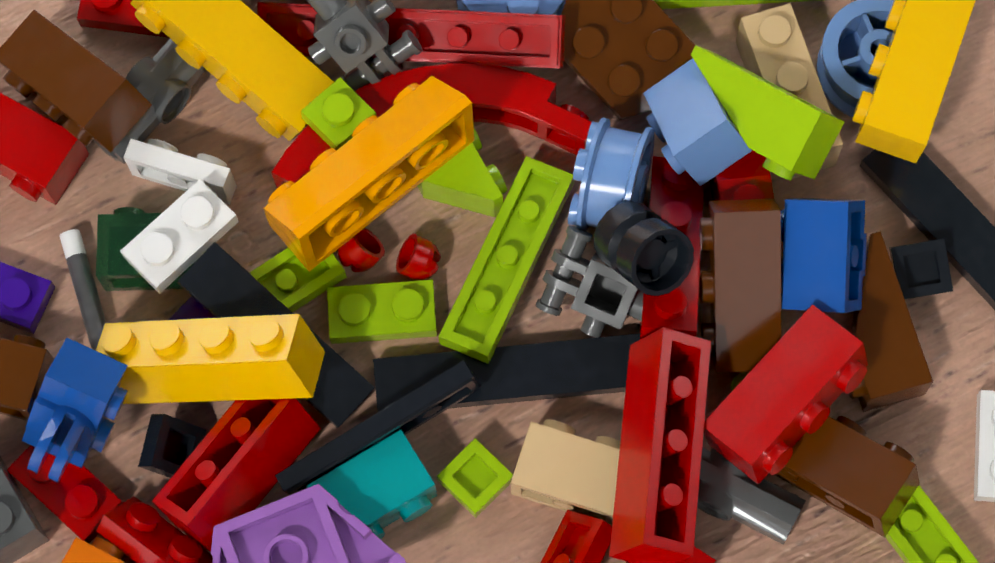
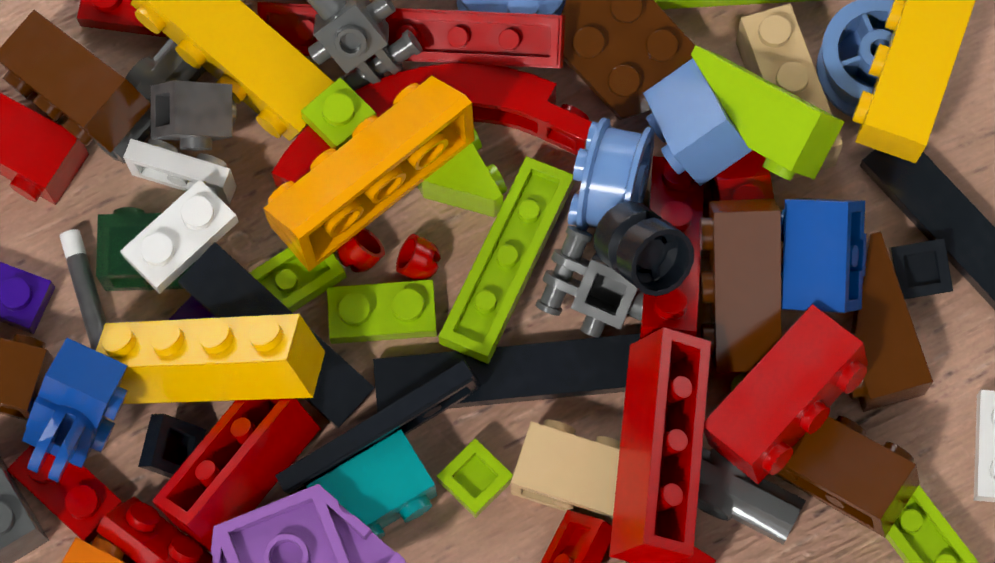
(192, 113): none -> flat silver brick

